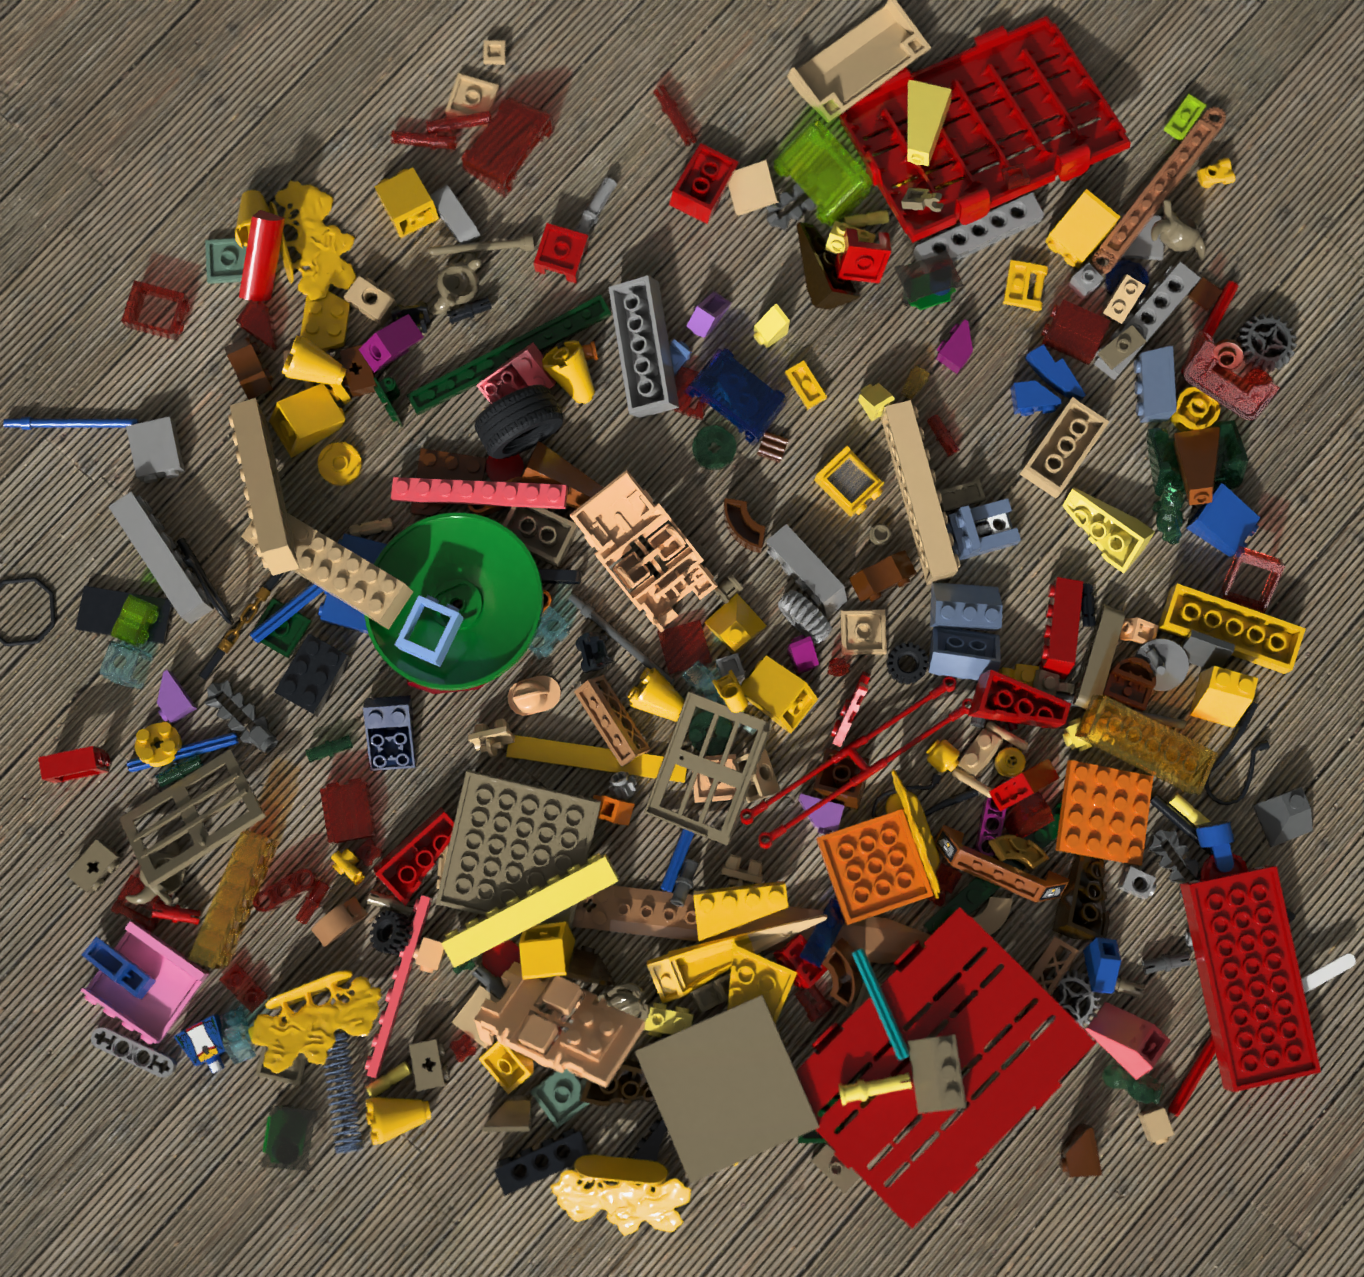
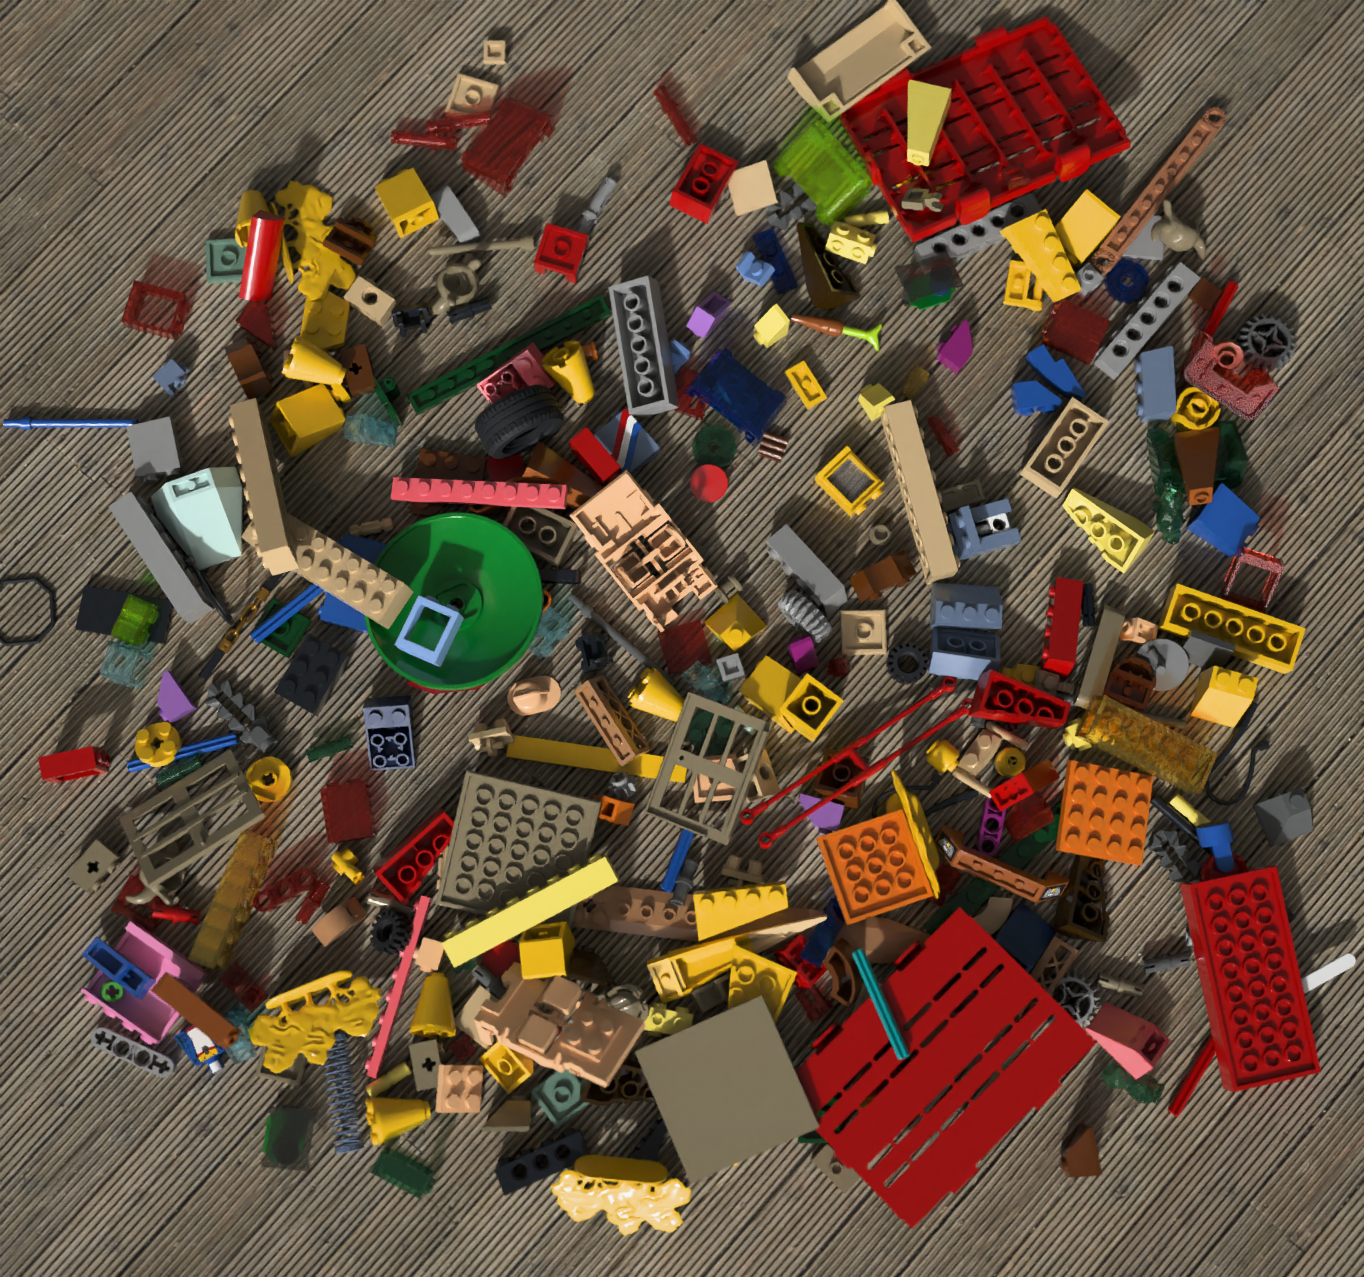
(106, 996): none -> bright green bush
(171, 376): none -> sand blue brick
(197, 1010): none -> dark orange slope
(204, 514): none -> light aqua wedge
(281, 774): none -> yellow plate
(339, 463): yellow tile -> none
(351, 239): none -> reddish brown slope
(362, 852): clear red plate -> none
(370, 430): none -> clear light blue slope
(391, 343): magenta piece -> none
(404, 1173): none -> clear green window
(434, 1009): none -> yellow cone
(459, 1088): none -> light nougat plate
(594, 457): none -> red window
(627, 442): none -> panel
(708, 483): none -> red piece
(731, 692): yellow piece -> none
(742, 526): reddish brown brick -> none
(754, 269): none -> medium blue bracket
(772, 253): none -> clear blue tile
(810, 707): none -> yellow slope
(836, 328): none -> dark orange piece
(849, 710): wing -> none
(862, 1090): light yellow pin -> none
(863, 259): red panel -> none
(936, 1074): dark tan slope -> none
(1018, 849): pearl gold tile -> none
(1023, 937): none -> dark blue slope
(1043, 254): none -> yellow wedge
(1102, 964): blue slope -> none
(1122, 347): dark tan plate -> none
(1123, 298): tan brick -> none
(1127, 883): light grey brick -> none
(1156, 1125): tan brick -> none
(1184, 117): lime plate -> none
(1216, 173): yellow plate -> none

